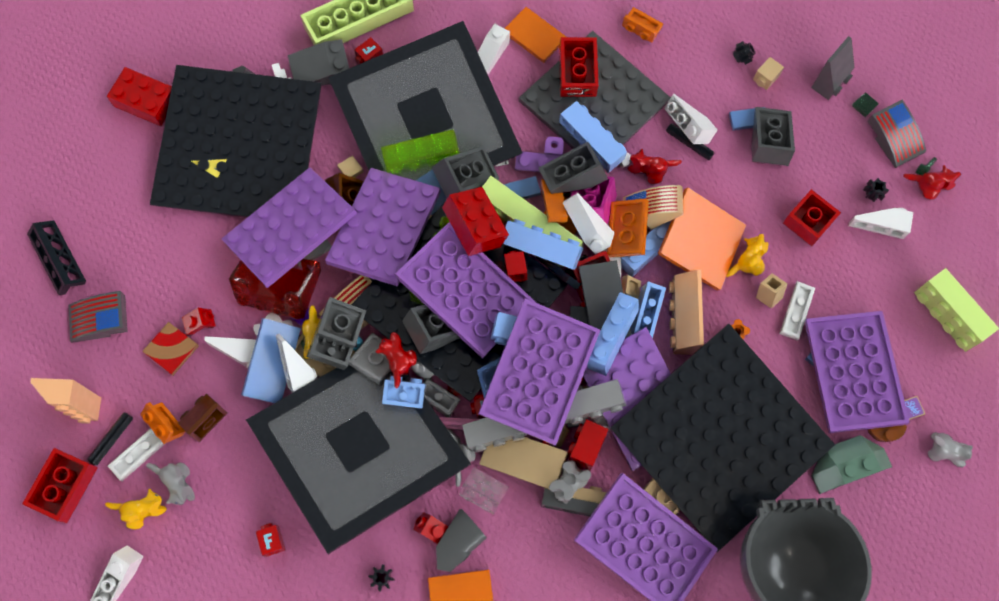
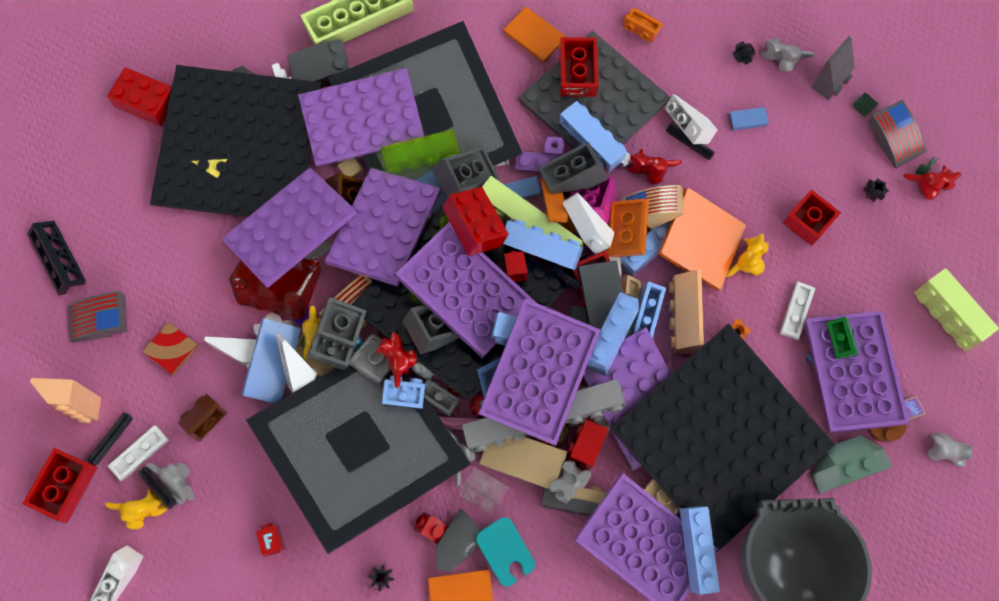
(157, 487): none -> black axle
(162, 422): orange bracket -> none
(197, 320): red bracket -> none
(360, 117): none -> medium lavender plate
(367, 51): red brick -> none
(493, 46): white slope -> none
(501, 547): none -> teal piece
(699, 550): none -> light blue brick
(768, 73): tan brick -> none
(771, 290): tan brick -> none
(772, 136): dark grey slope -> none
(786, 54): none -> light grey animal
(842, 338): none -> green slope
(890, 222): white slope -> none

